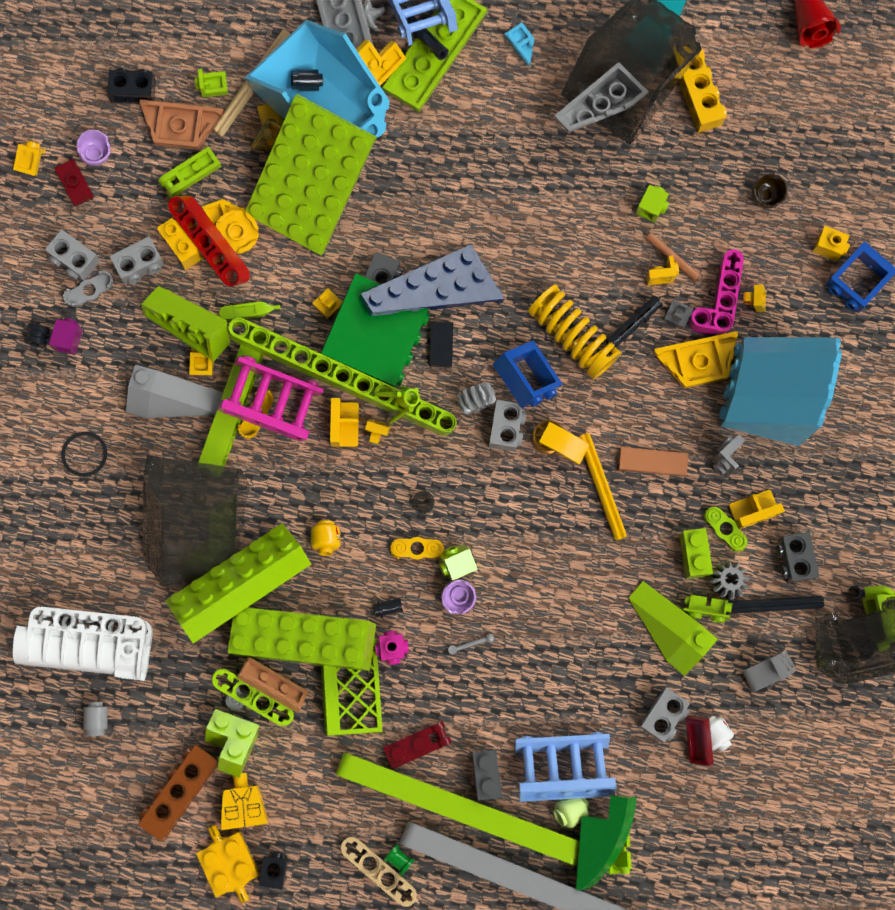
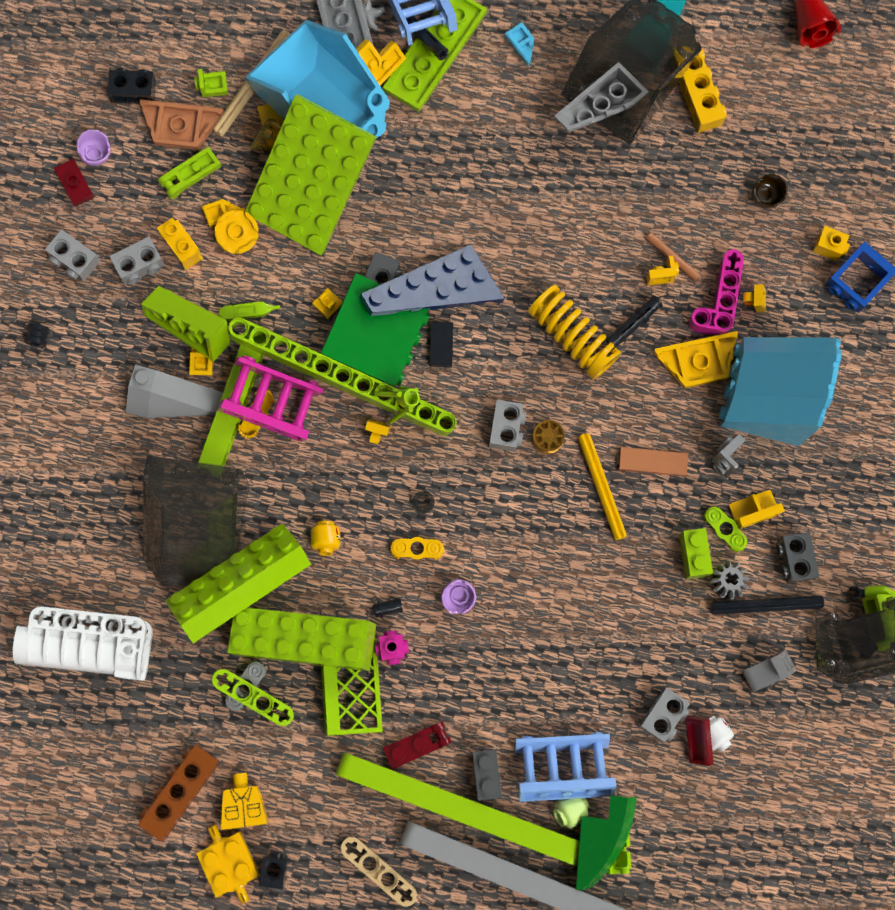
(28, 157): yellow bracket -> none
(66, 336): magenta brick -> none
(76, 296): light grey piece -> none
(89, 473): black piece -> none
(95, 719): light grey brick -> none
(218, 244): red beam -> none
(235, 737): lime brick -> none
(272, 684): nougat tile -> none
(306, 80): black brick -> none
(344, 423): yellow panel -> none
(399, 860): green bush -> none
(453, 649): light grey hinge -> none
(457, 562): brick -> none
(476, 398): light grey gear -> none
(517, 383): blue window -> none
(564, 443): yellow slope -> none
(653, 203): lime brick -> none
(675, 632): lime wedge -> none
(678, 314): flat silver tile -> none
(716, 611): lime hinge -> none

